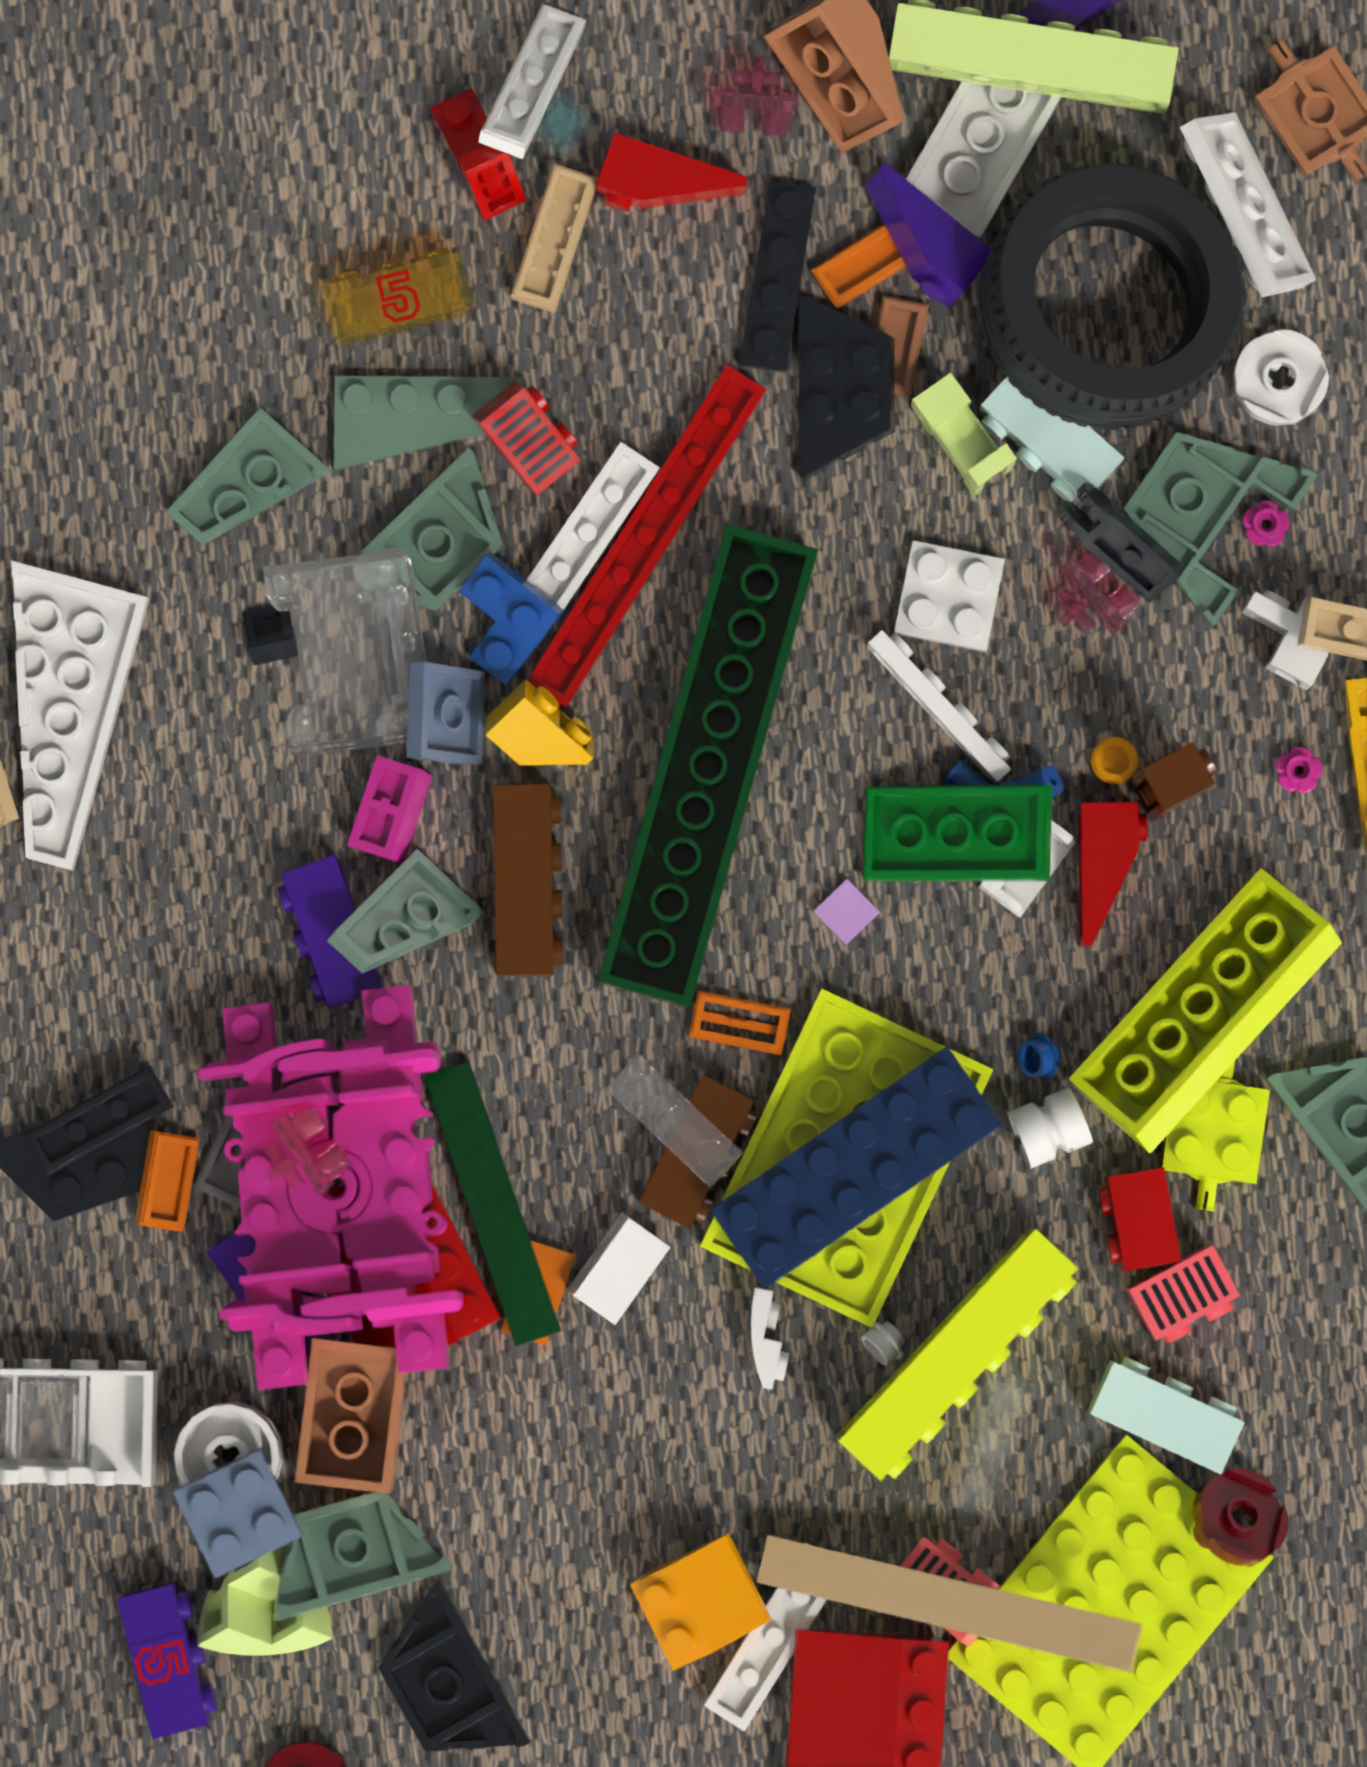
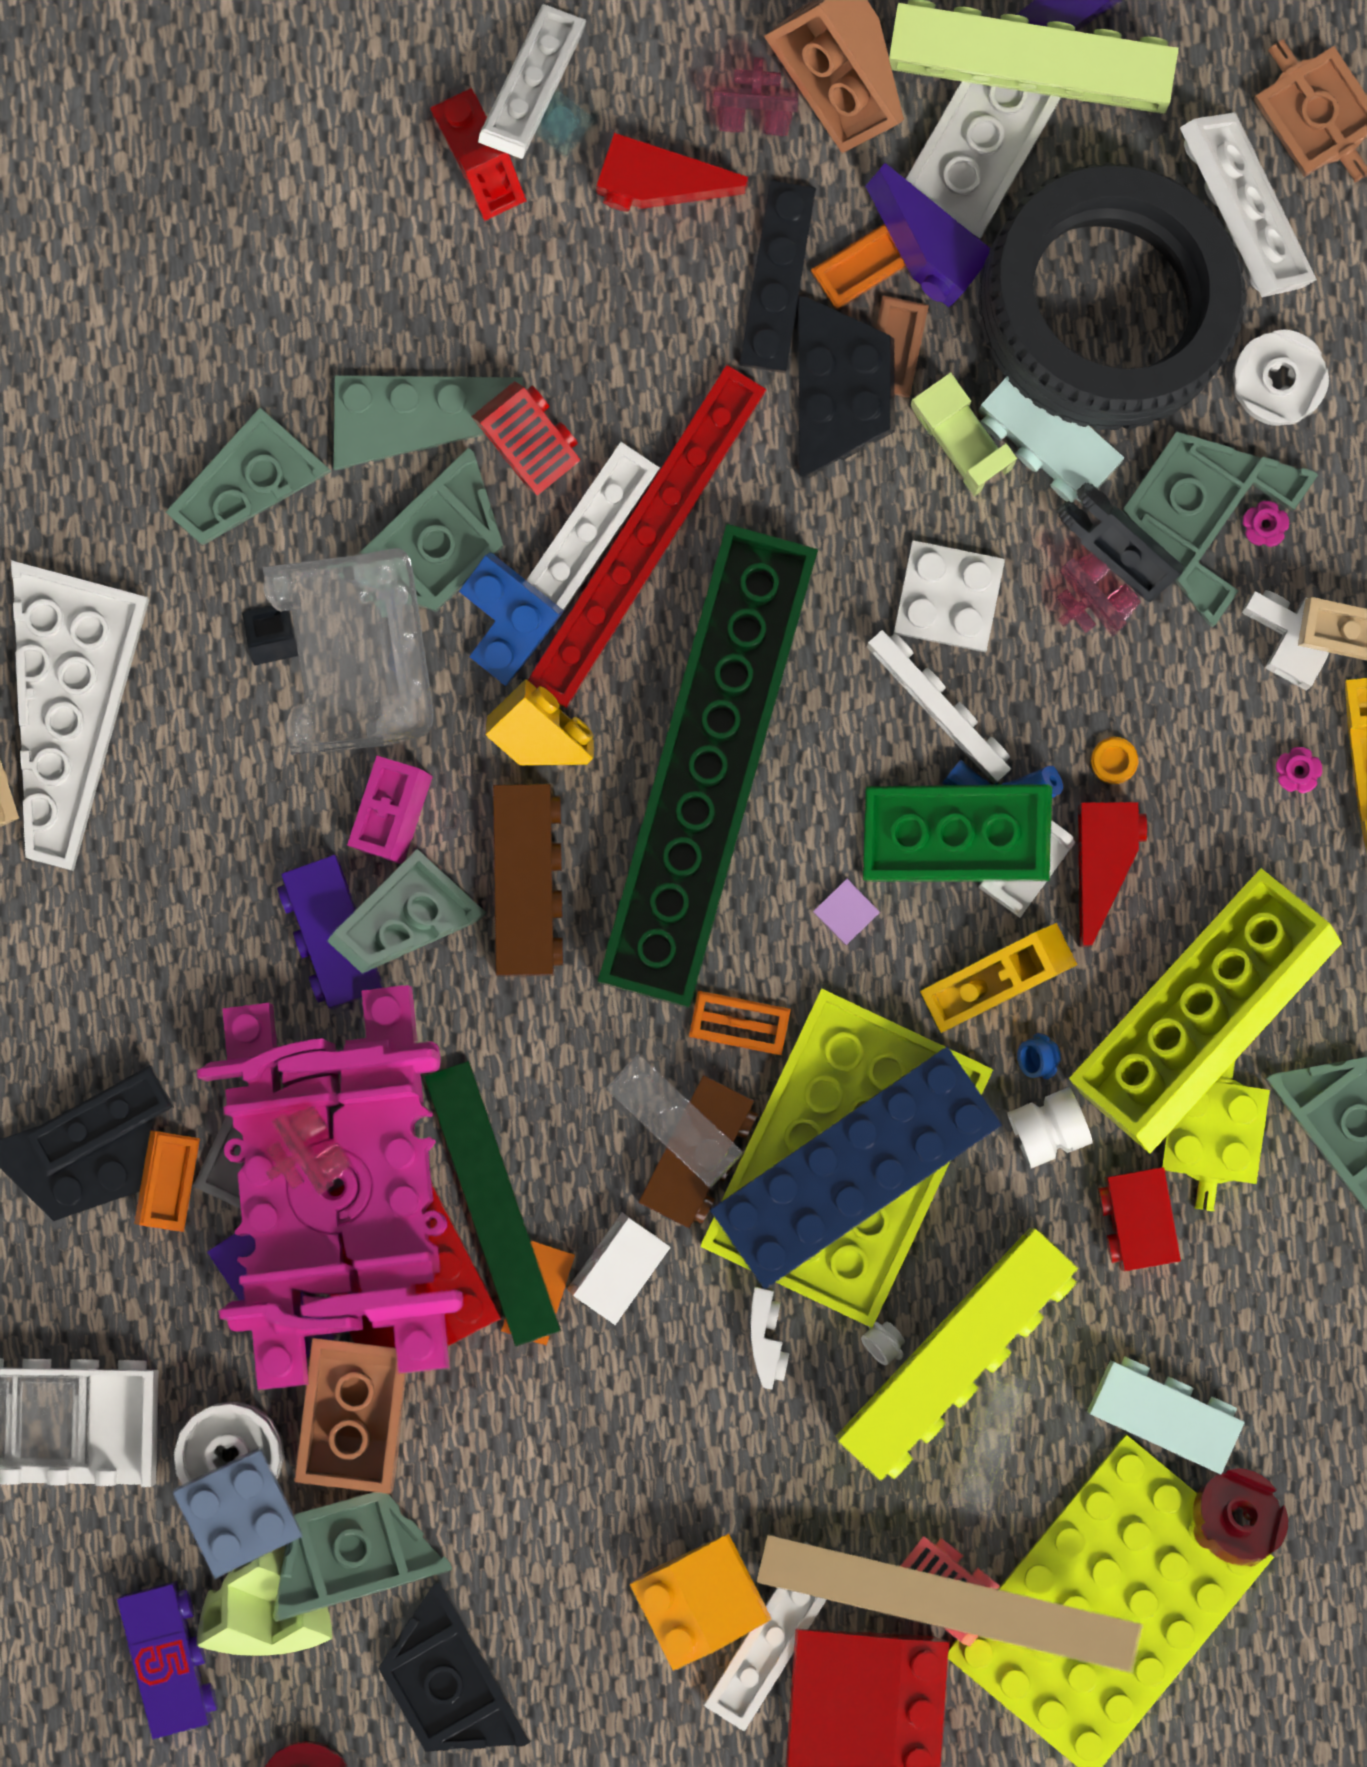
(397, 297): clear yellow brick -> none
(445, 714): sand blue plate -> none
(554, 238): tan plate -> none
(998, 977): none -> yellow slope
(1174, 780): reddish brown brick -> none
(1183, 1294): coral brick -> none

